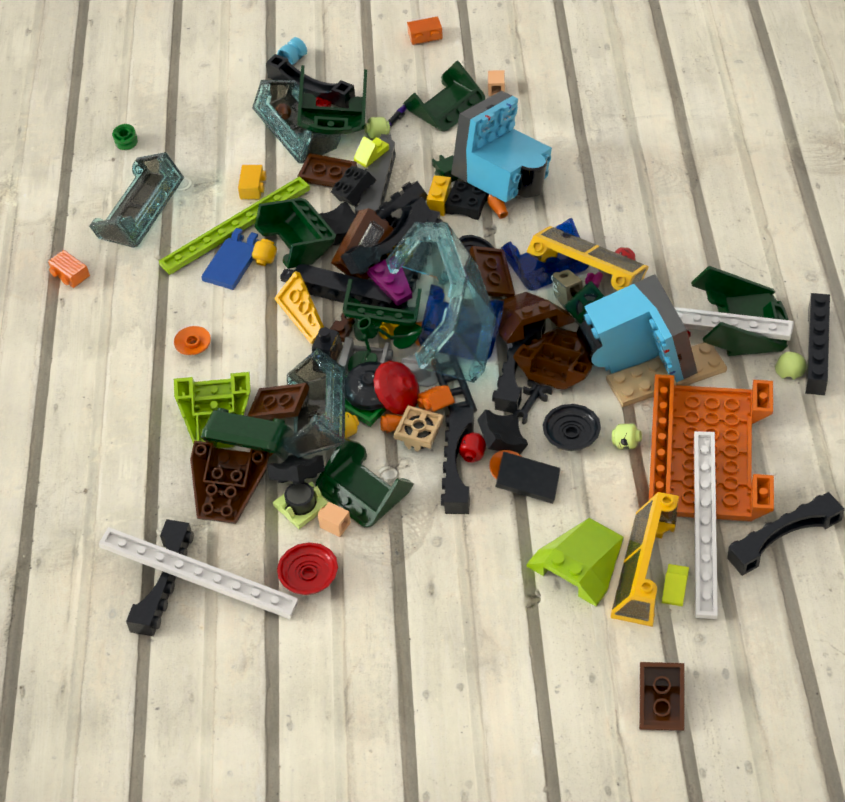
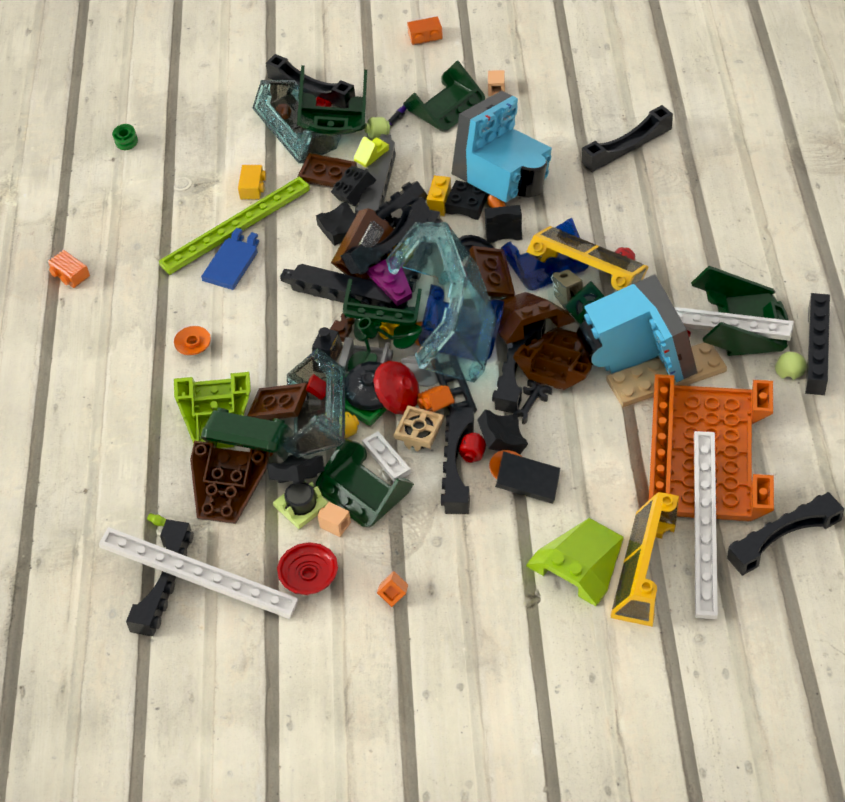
(142, 202): clear light blue windscreen -> none
(156, 519): none -> lime piece
(264, 252): yellow head -> none
(293, 50): medium azure wheel -> none
(298, 227): dark green windscreen -> none
(299, 306): yellow wing -> none
(316, 387): none -> red tile
(386, 456): none -> white plate
(389, 422): orange cone -> none
(392, 589): none -> orange panel
(444, 167): dark green brick -> none
(503, 223): none -> black brick
(571, 427): black hat -> none
(595, 278): dark pink plate -> none
(600, 154): none -> black arch
(626, 436): yellowish green head -> none
(661, 696): reddish brown slope -> none
(675, 585): neon yellow slope -> none

